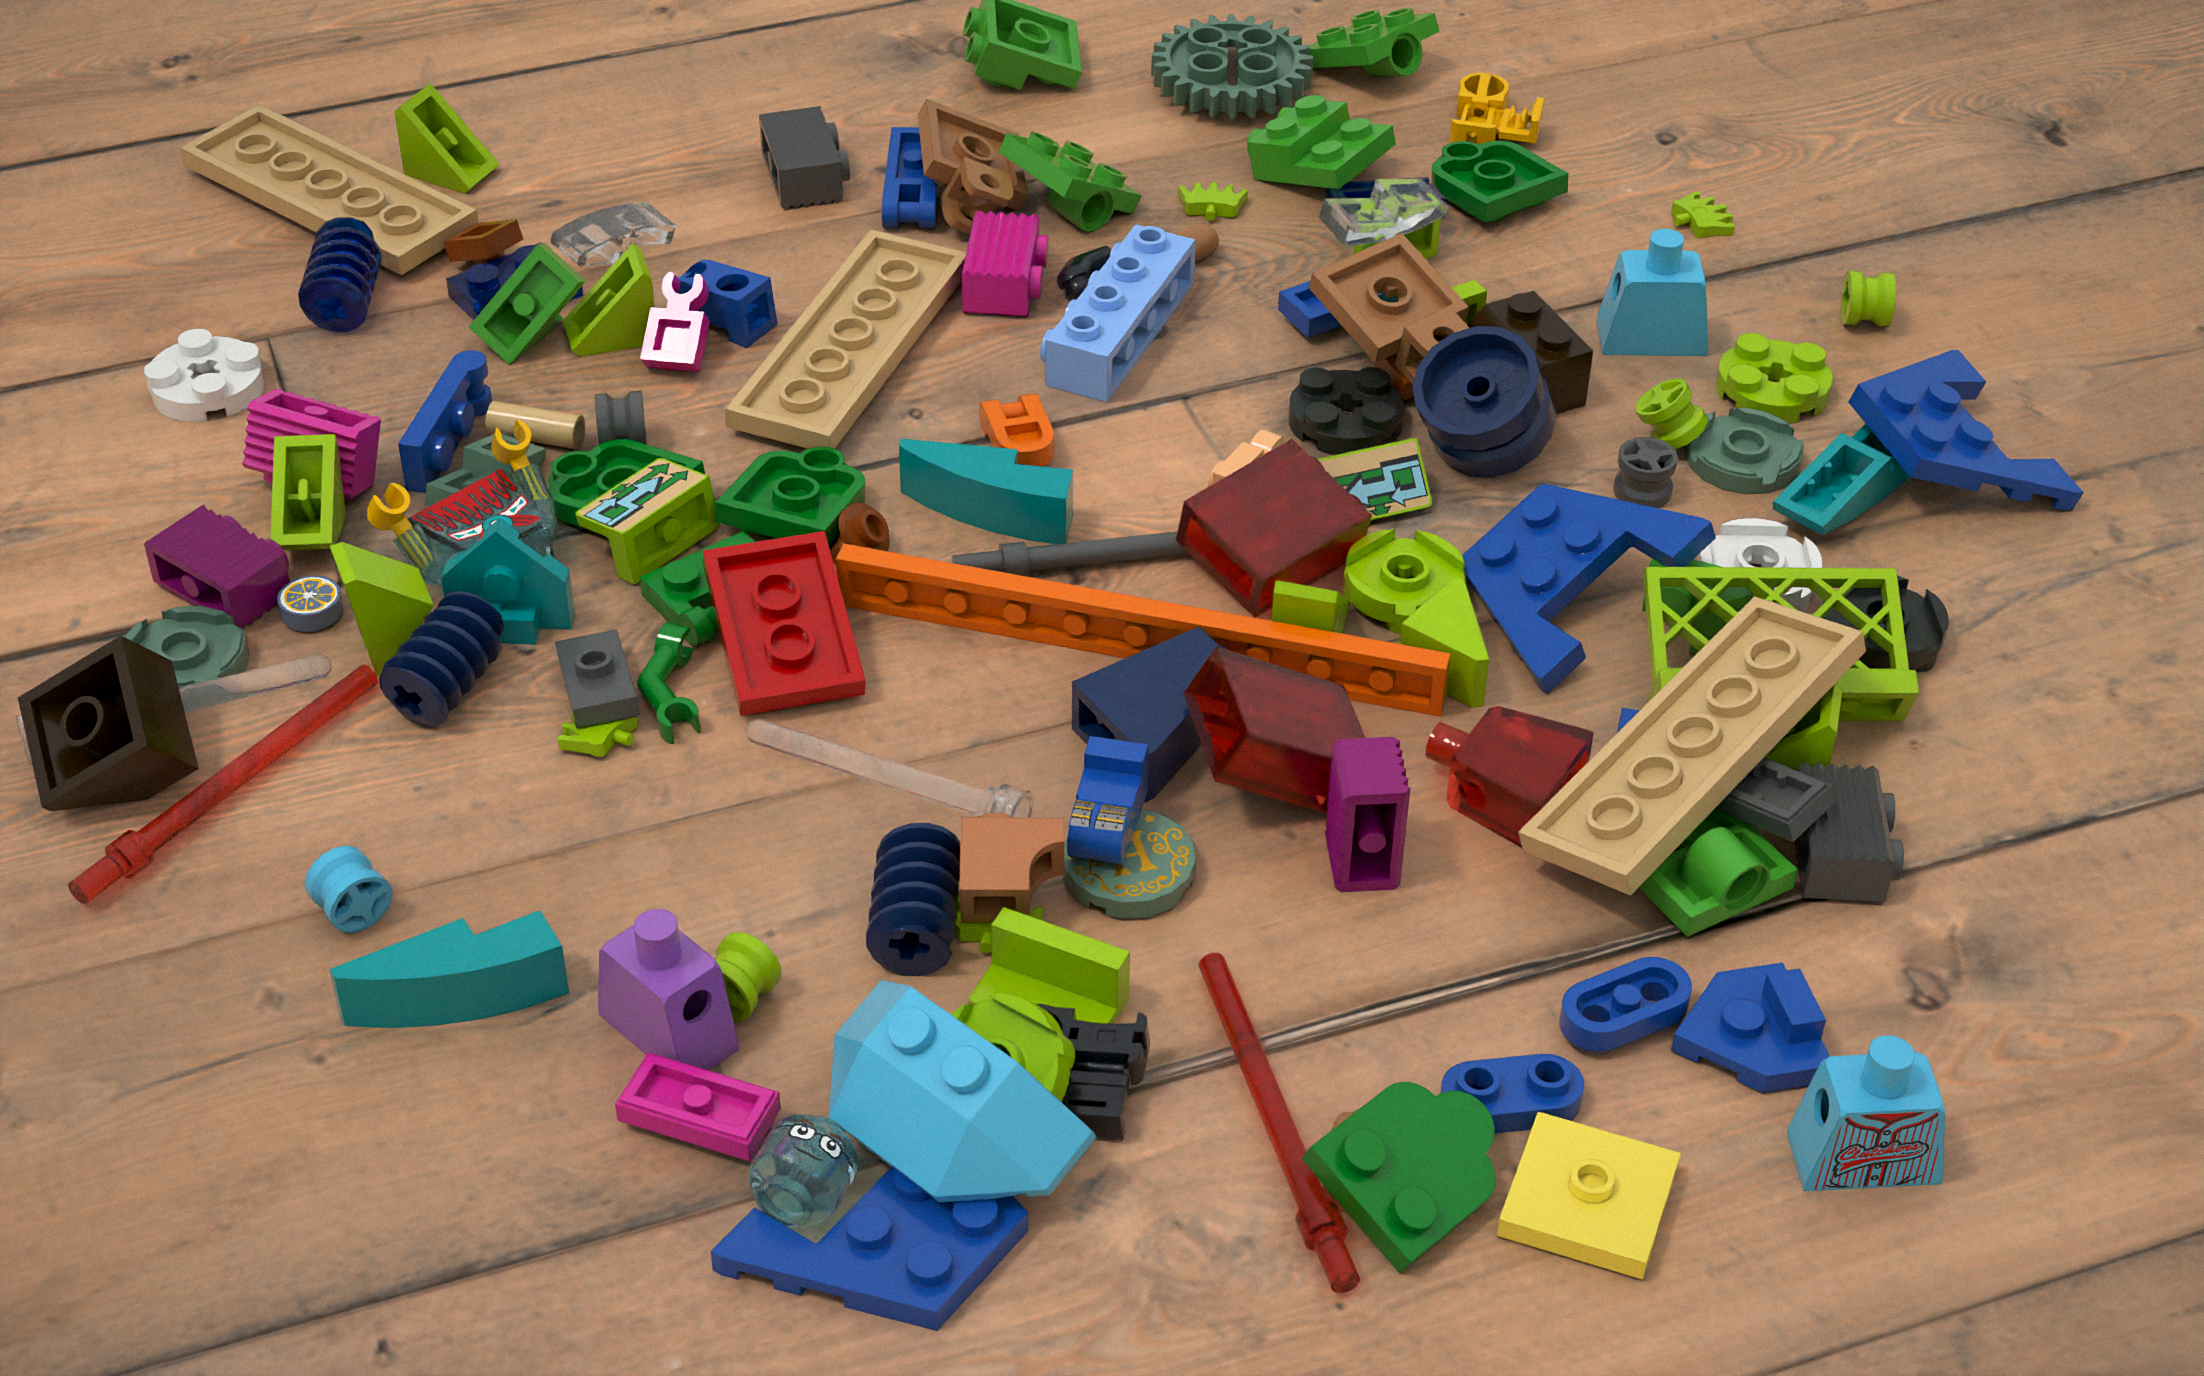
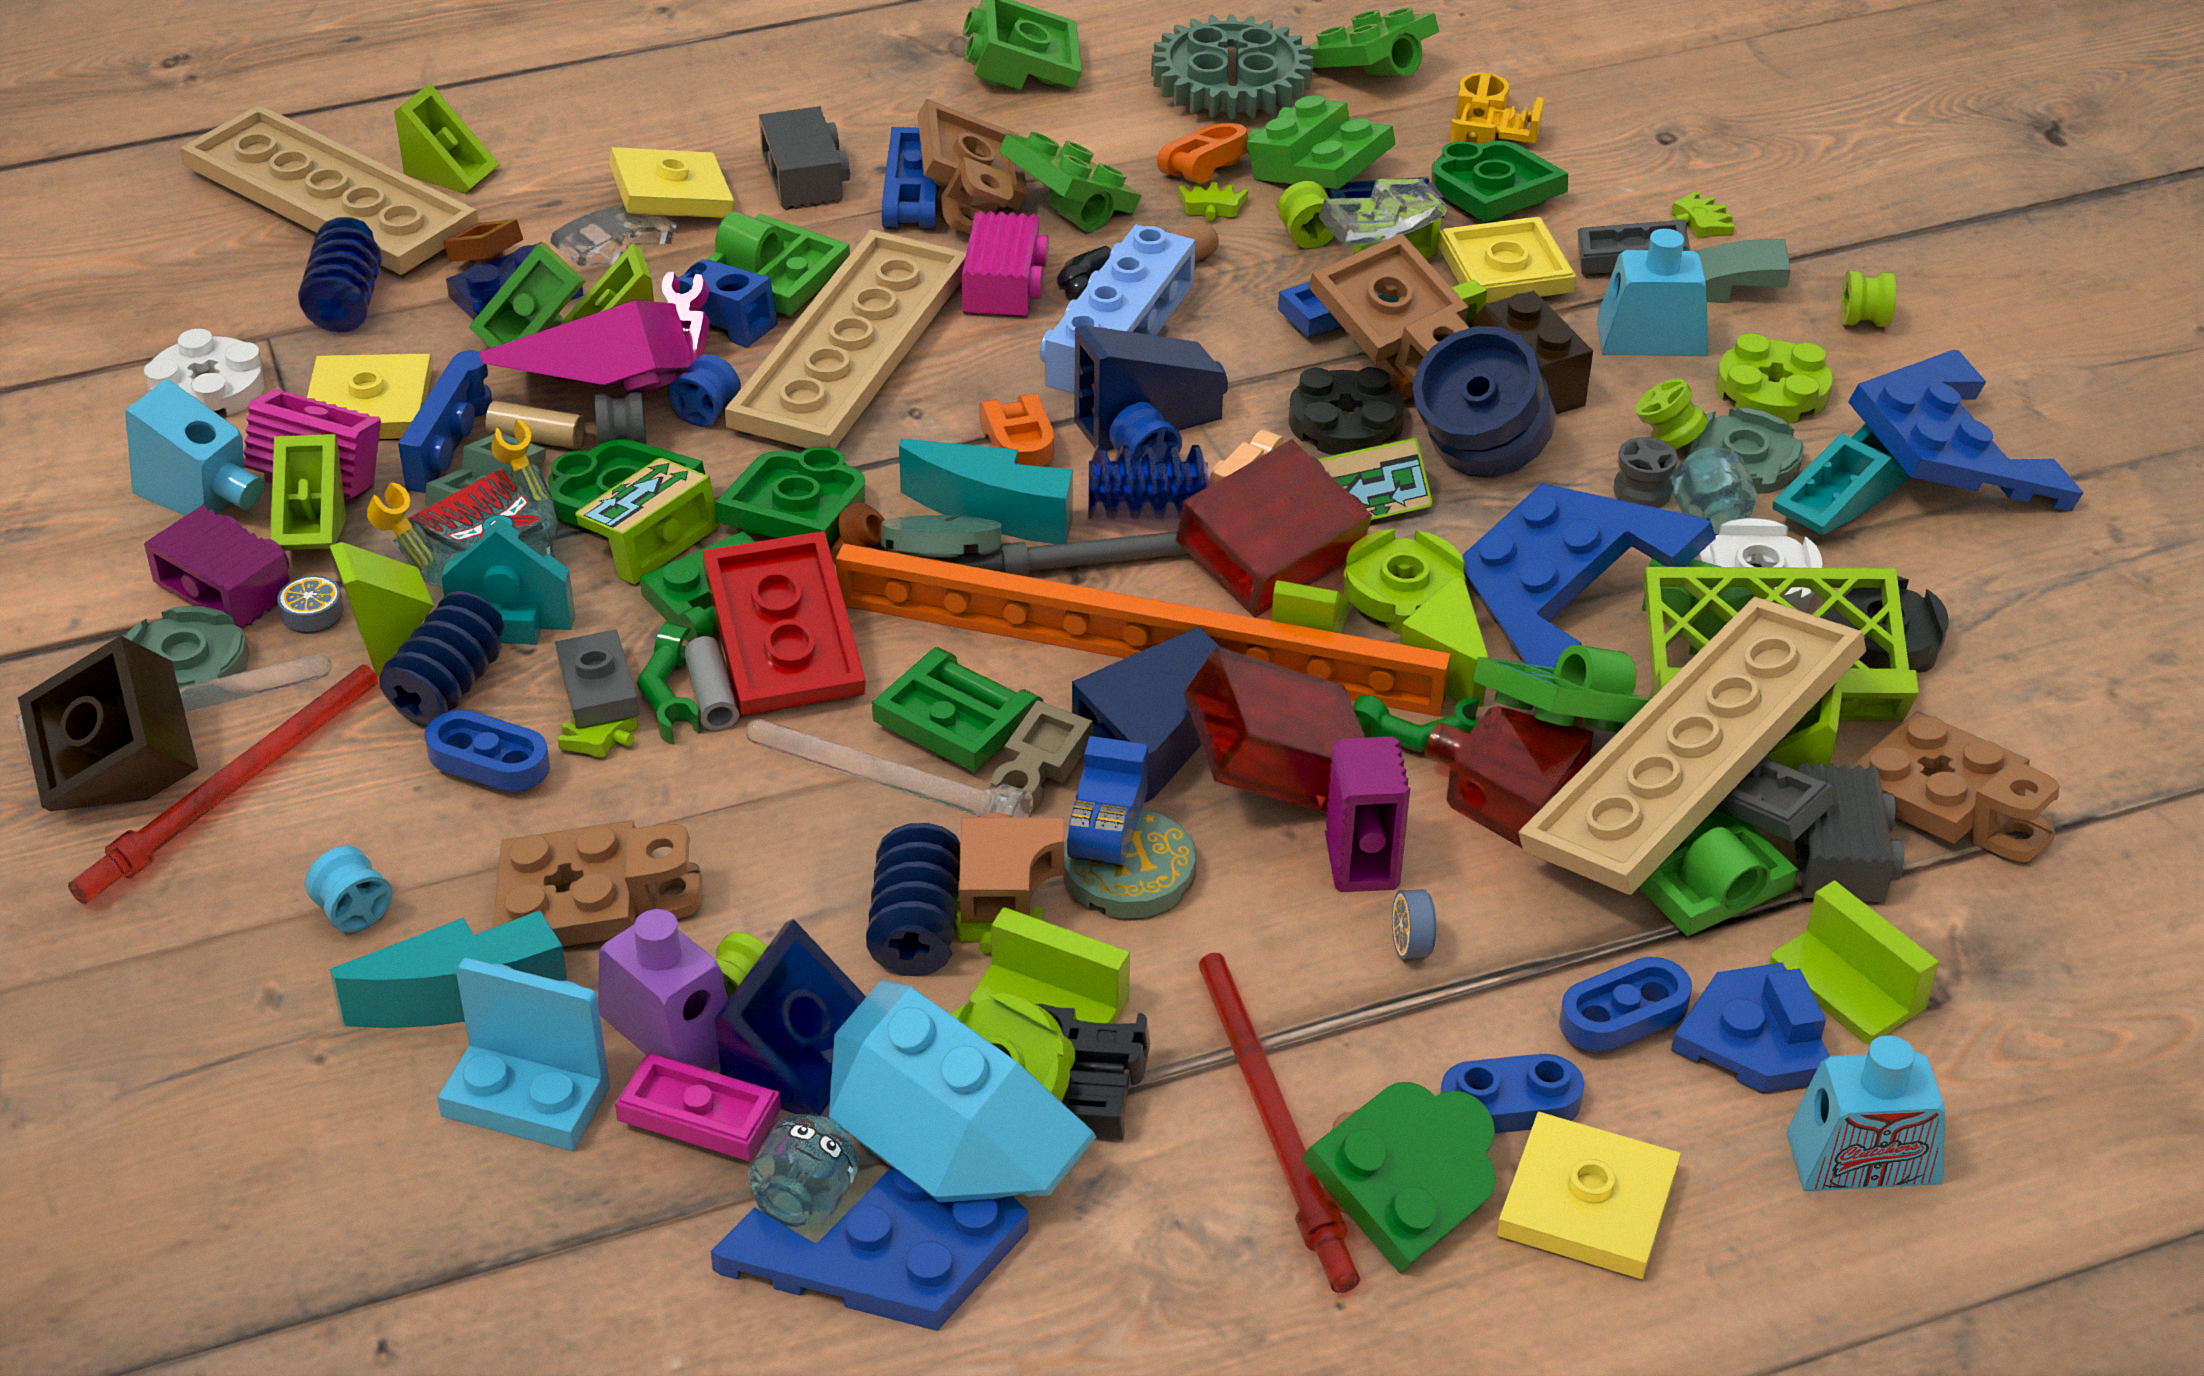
(186, 454): none -> medium azure torso
(376, 385): none -> light yellow plate
(487, 750): none -> blue plate
(530, 1057): none -> medium azure bracket
(609, 875): none -> medium nougat plate
(624, 345): none -> dark pink slope
(670, 182): none -> light yellow plate
(704, 390): none -> blue wheel
(711, 683): none -> light grey axle
(785, 1020): none -> clear blue slope
(790, 255): none -> bright green plate
(940, 535): none -> sand green tile
(952, 709): none -> green plate
(1043, 746): none -> dark tan plate
(1134, 367): none -> dark blue slope
(1143, 425): none -> blue wheel
(1144, 480): none -> clear blue piece
(1203, 151): none -> orange plate
(1296, 212): none -> lime wheel
(1378, 722): none -> green arm
(1413, 924): none -> sand blue tile
(1507, 258): none -> light yellow plate
(1582, 684): none -> bright green plate
(1602, 244): none -> dark grey plate
(1714, 486): none -> clear light blue head
(1744, 264): none -> sand green slope
(1859, 965): none -> lime panel
(1969, 787): none -> medium nougat plate

